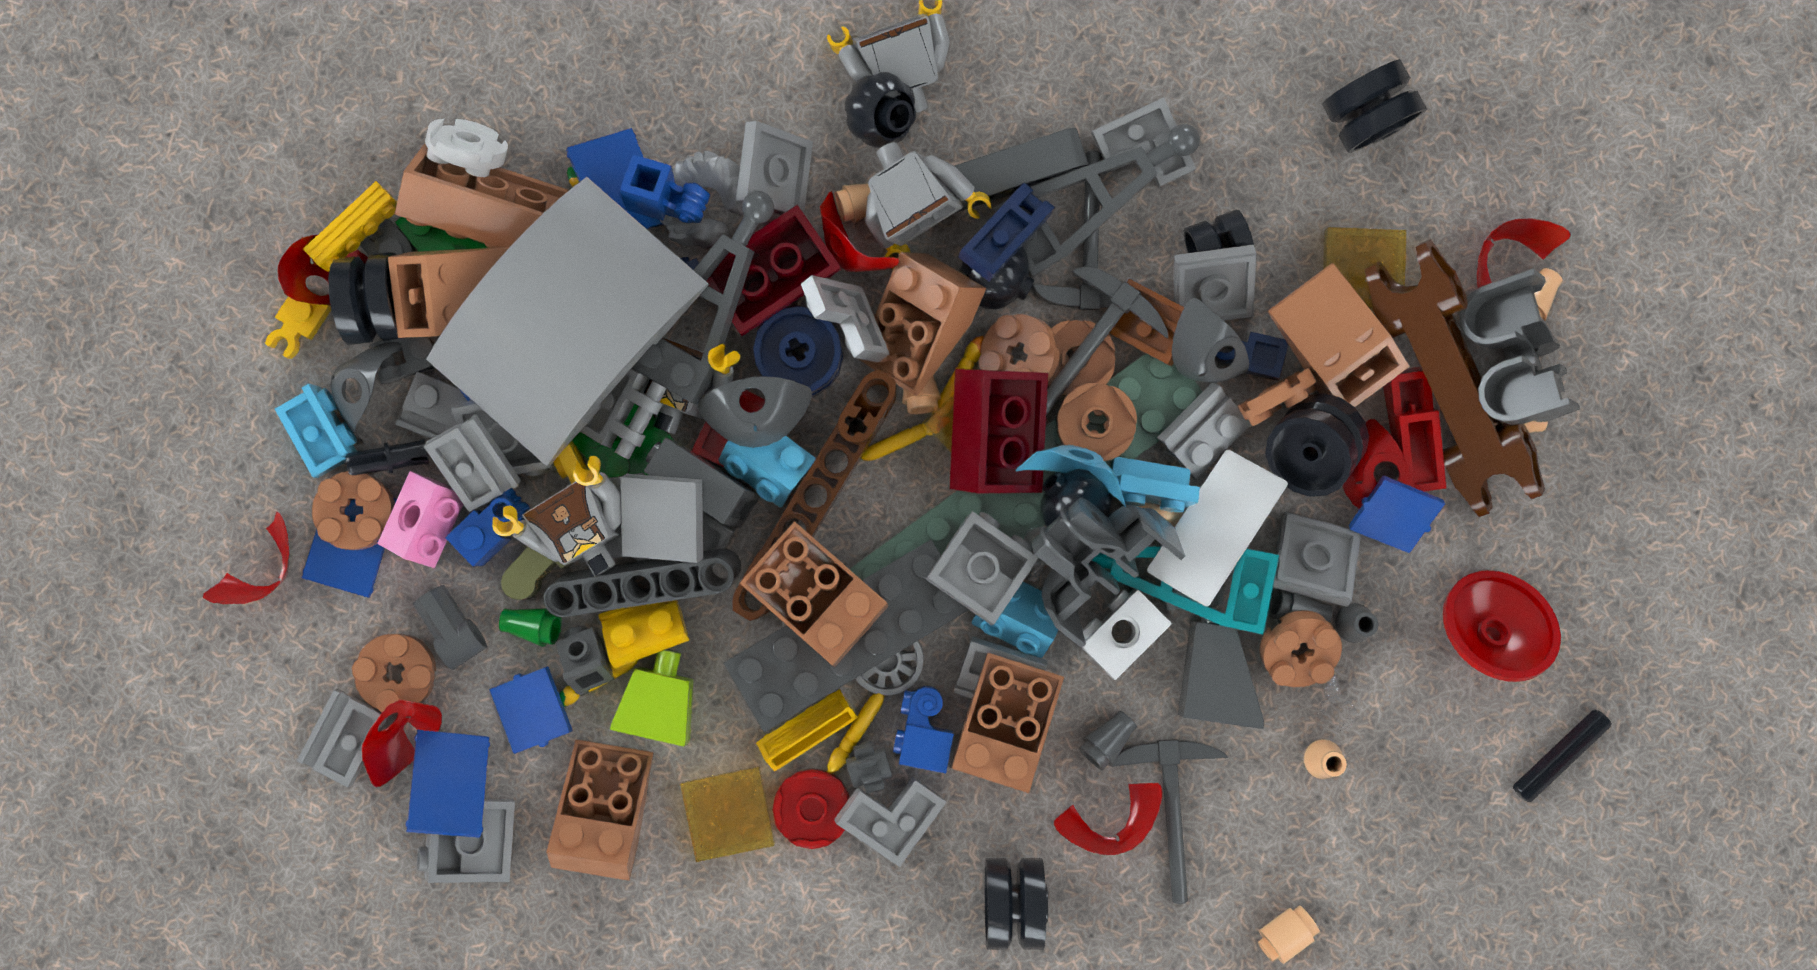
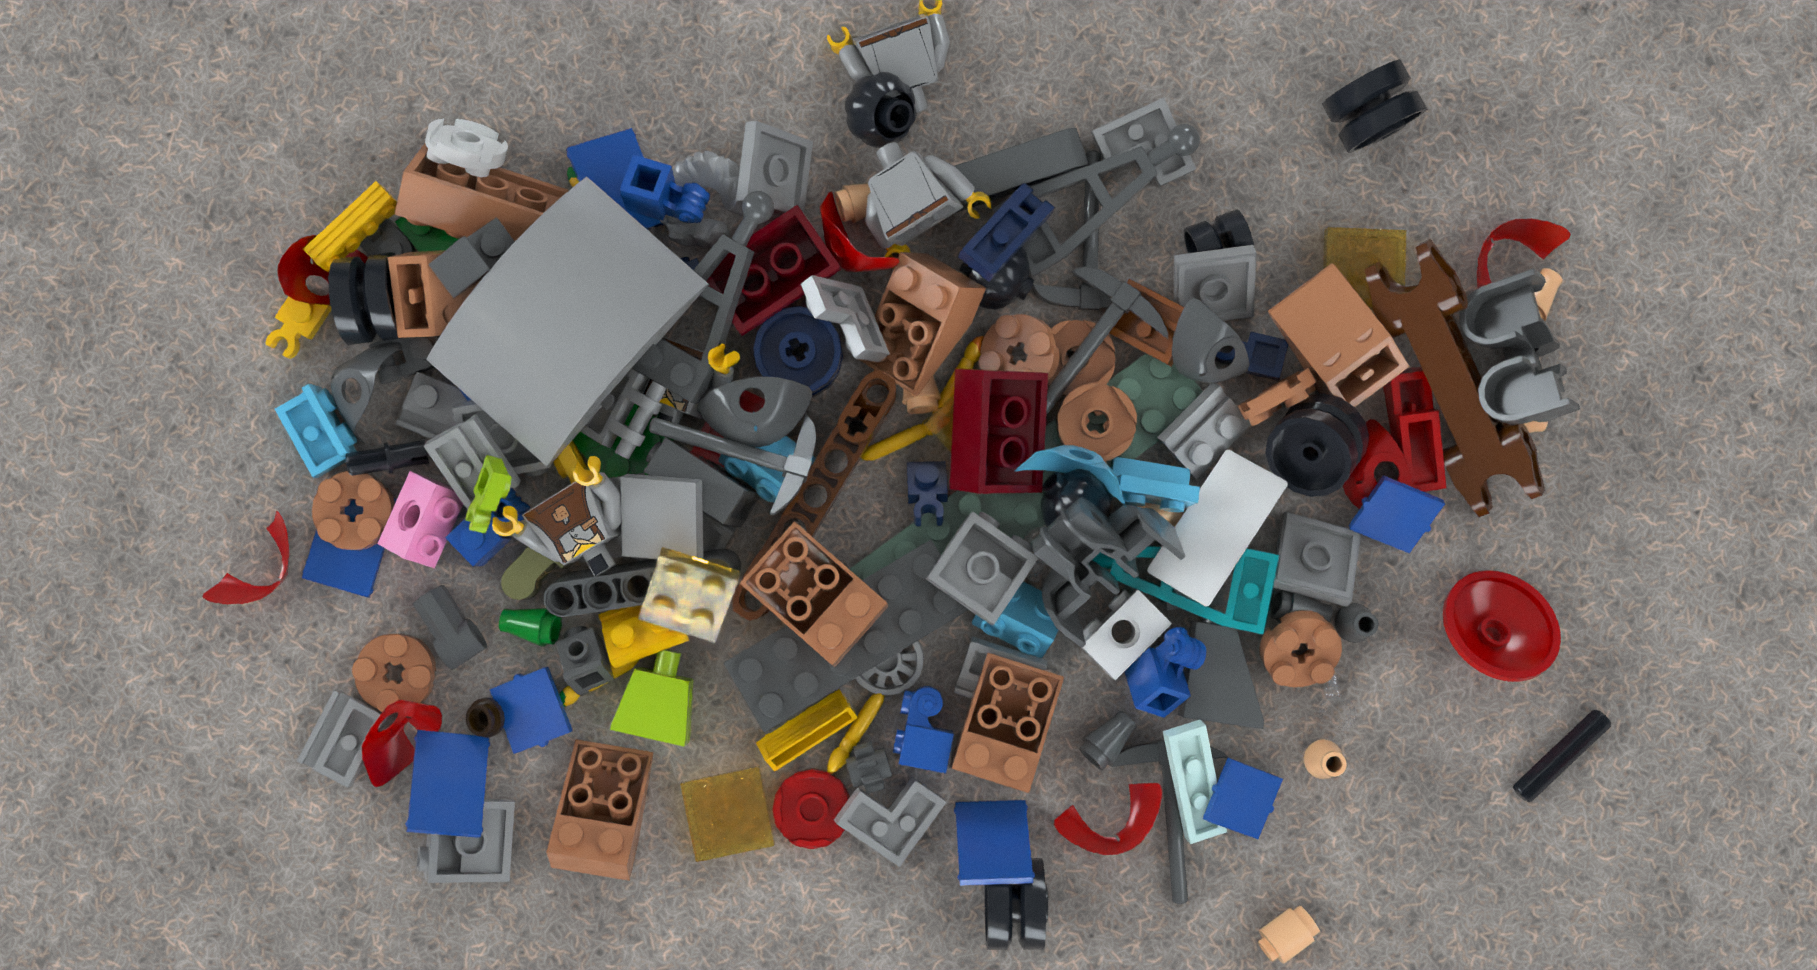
(471, 257): none -> dark grey slope
(485, 717): none -> dark brown plate
(490, 487): none -> lime plate
(688, 594): none -> clear yellow plate
(794, 467): none -> dark grey piece
(927, 489): none -> dark blue plate
(993, 843): none -> blue piece
(1158, 675): none -> blue brick
(1192, 778): none -> light aqua plate
(1242, 798): none -> blue piece

